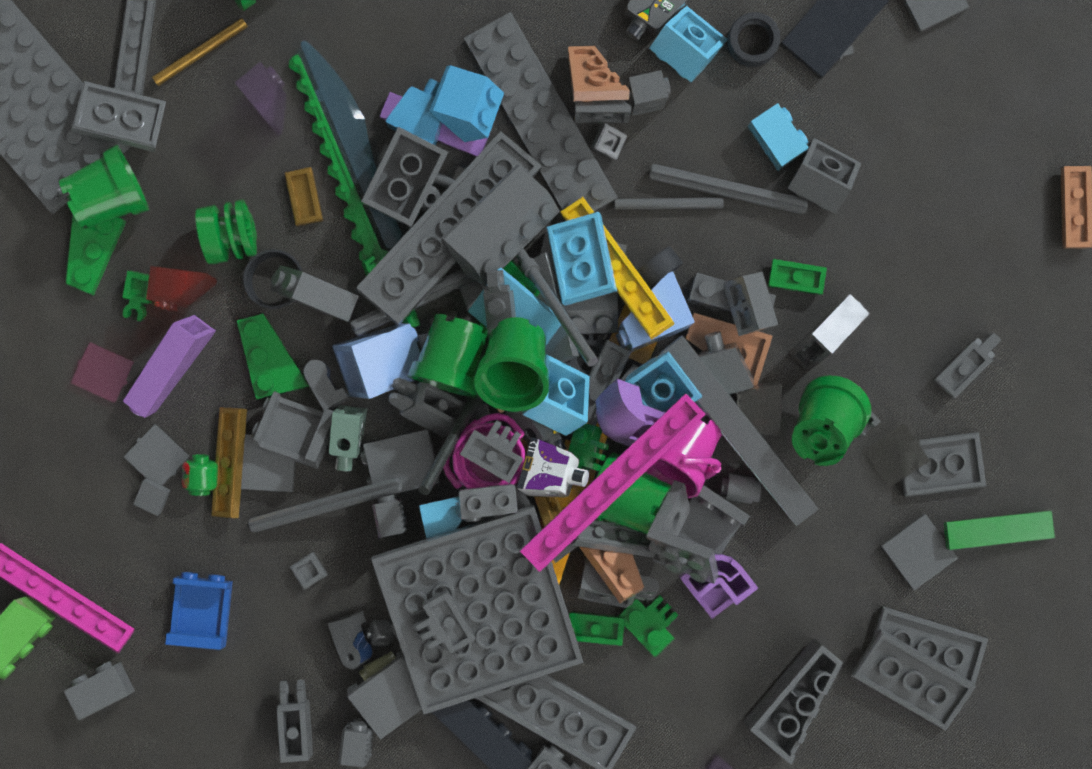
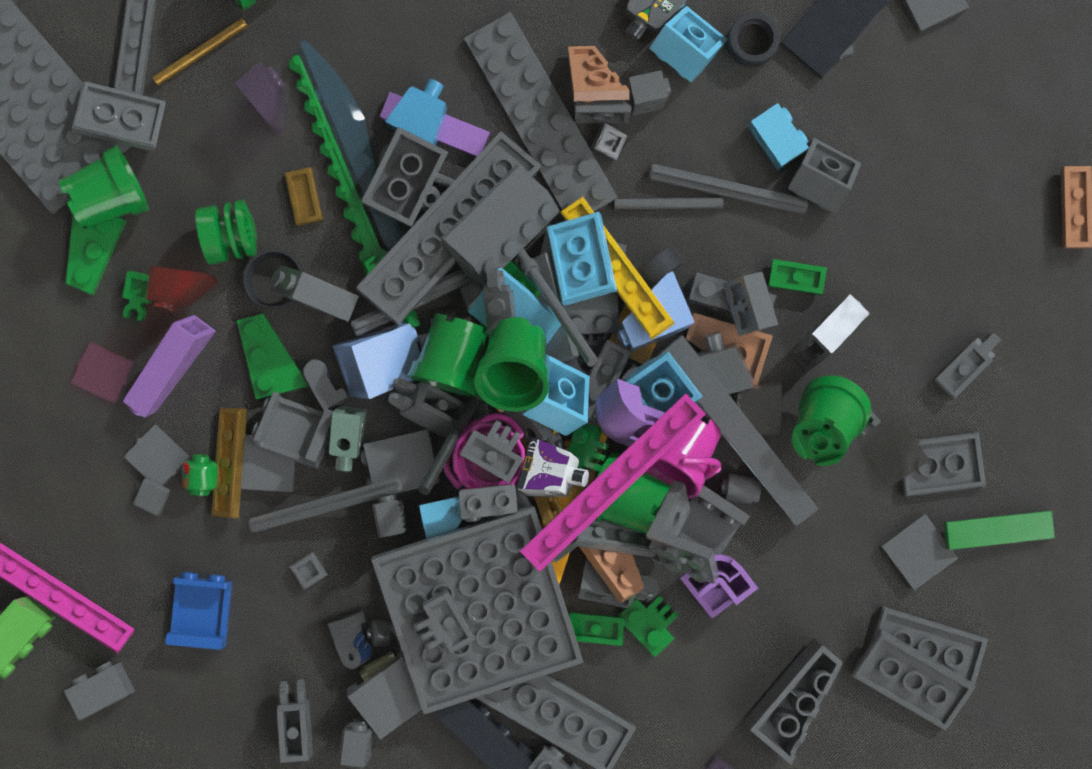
(466, 103): dark azure slope -> none

